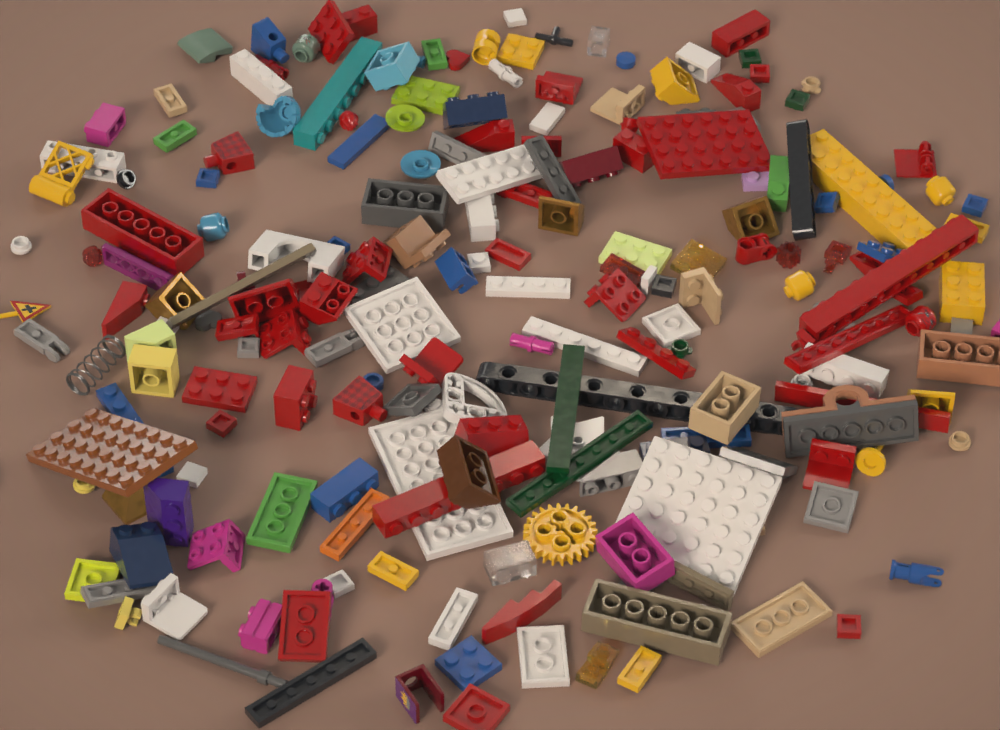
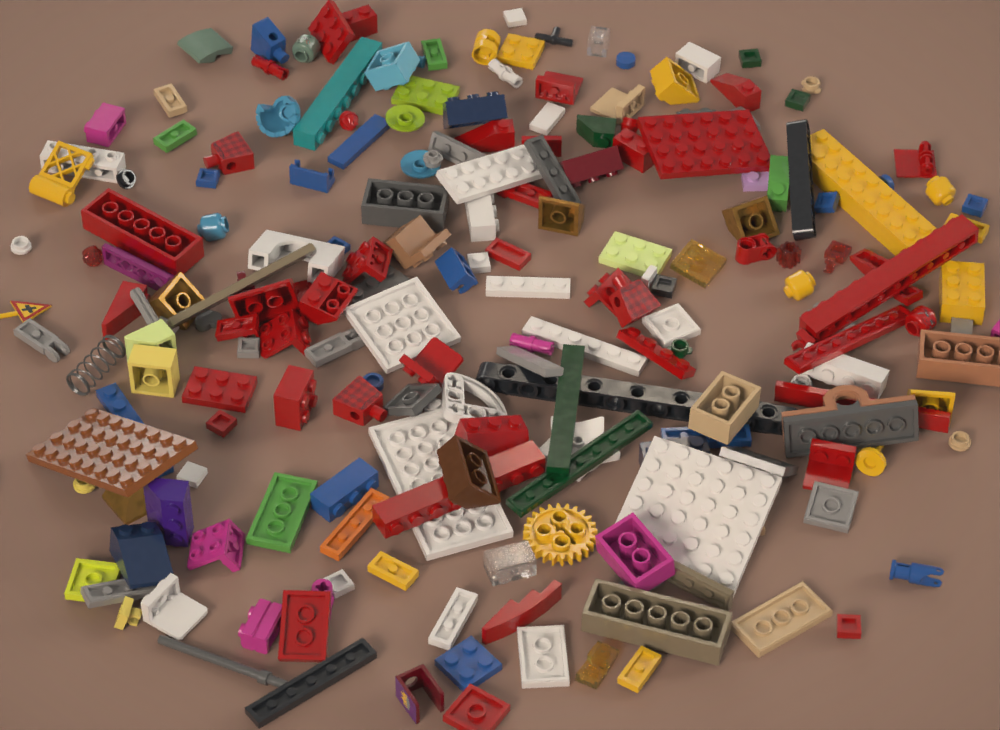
(143, 305): none -> light grey axle
(258, 77): white brick -> none
(311, 178): none -> blue hinge
(432, 159): none -> light grey plate
(457, 59): red tile -> none
(530, 361): none -> light grey tile
(596, 130): none -> dark green slope
(612, 474): light grey slope -> none
(630, 270): clear red plate -> none
(631, 301): none -> red torso
(699, 288): tan bracket -> none
(740, 33): red brick -> none
(760, 73): red plate -> none
(878, 251): blue plate -> none

